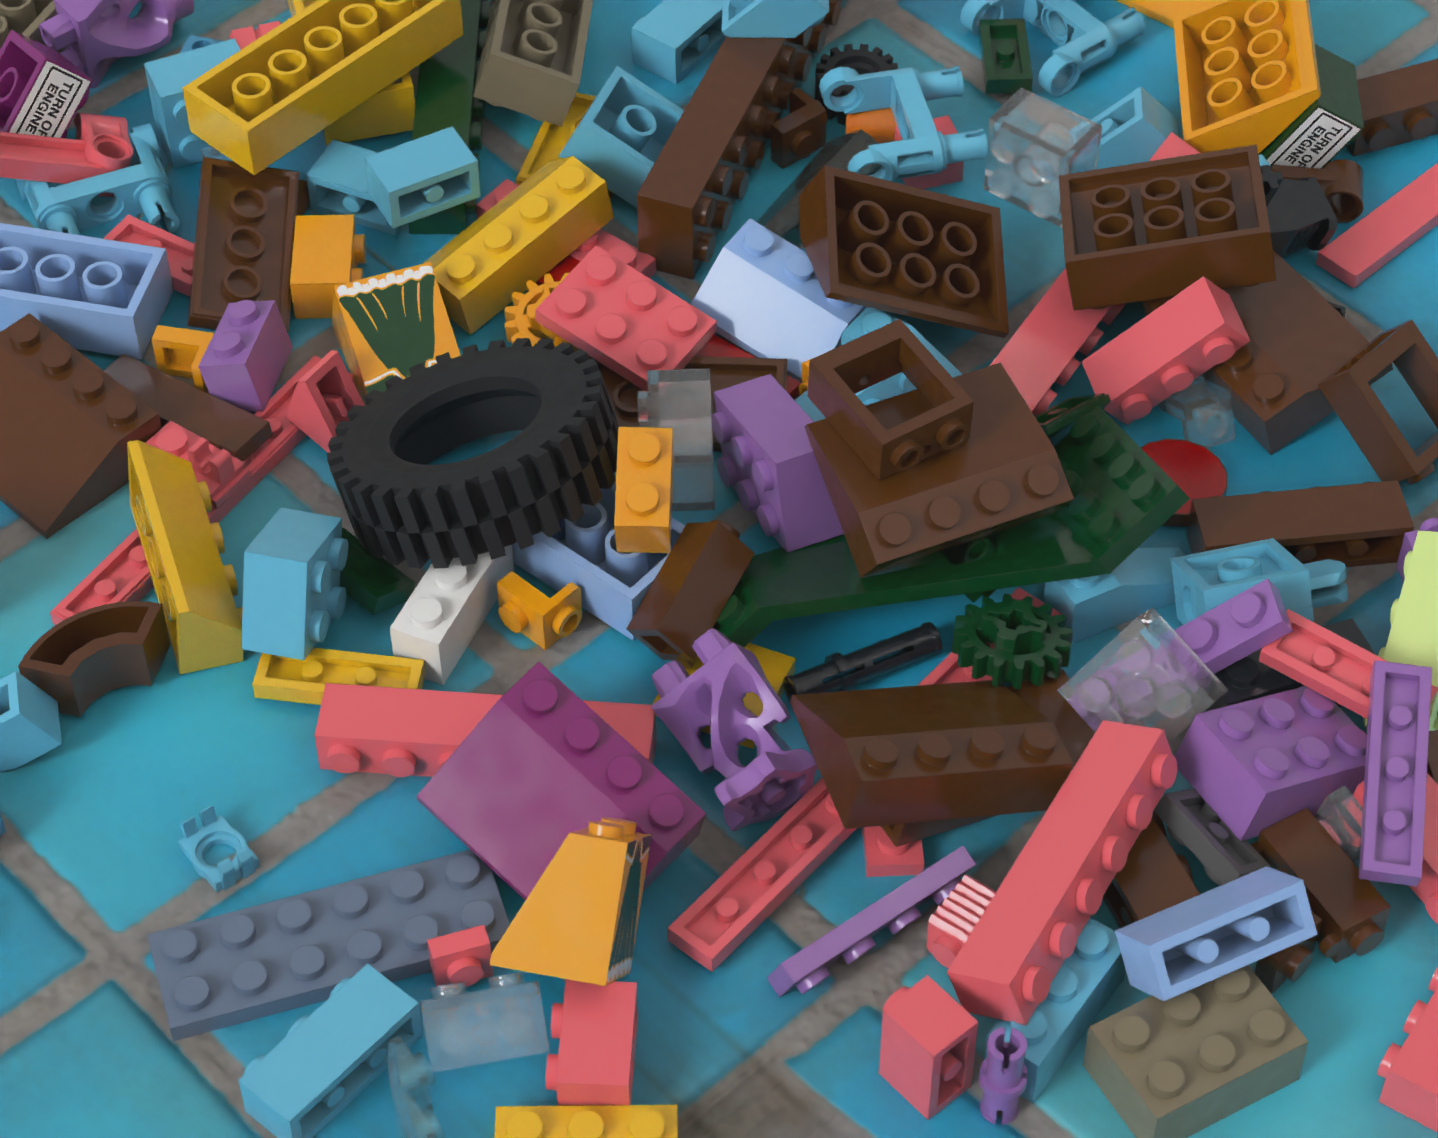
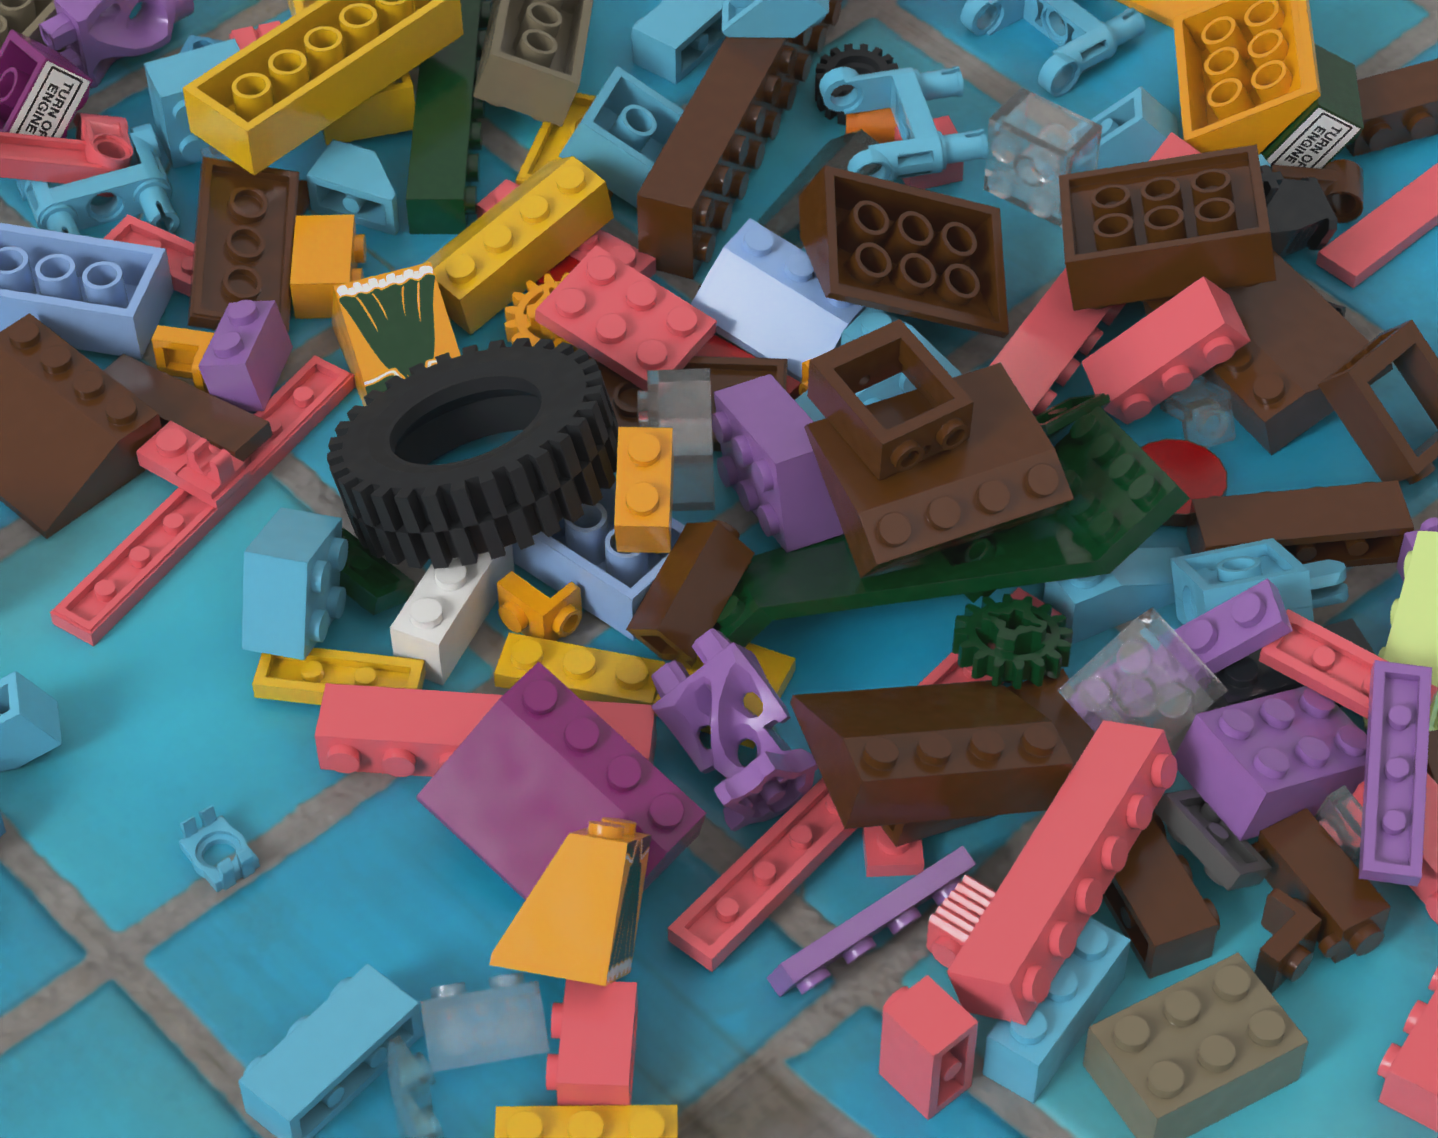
(98, 653): reddish brown brick -> none
(185, 558): yellow slope -> none
(307, 943): sand blue plate -> none
(323, 399): coral slope -> none
(422, 177): medium azure brick -> none
(460, 957): coral plate -> none
(585, 670): none -> yellow plate
(800, 131): reddish brown bracket -> none
(916, 645): black pin -> none
(1003, 1075): medium lavender pin -> none
(1005, 55): dark green plate -> none
(1216, 933): light blue brick -> none

